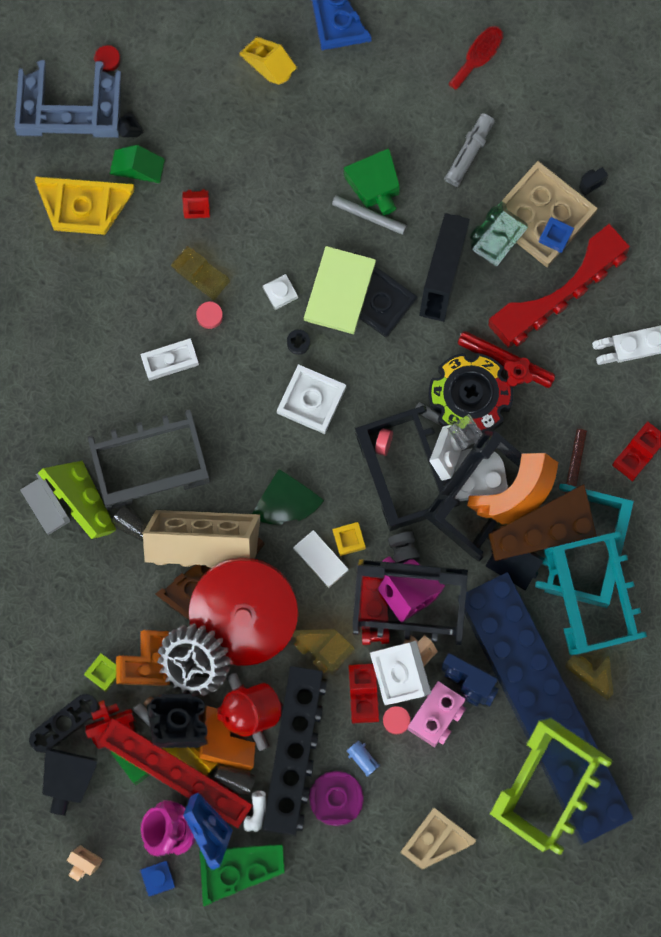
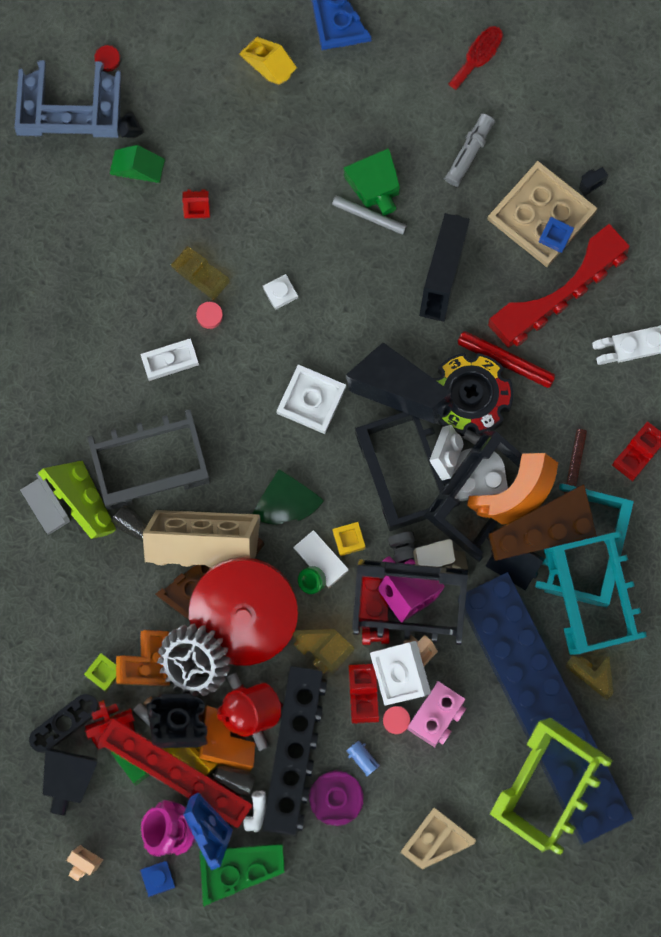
(83, 204): yellow wing -> none
(293, 336): black bush -> none
(311, 580): none -> green tile
(339, 290): yellowish green tile -> none
(383, 441): coral tile -> none
(385, 302): black tile -> none
(400, 385): none -> black slope
(440, 555): none -> dark tan slope
(465, 432): clear tile -> none
(477, 685): dark blue plate -> none
(497, 234): bracket -> none
(513, 377): red plate -> none

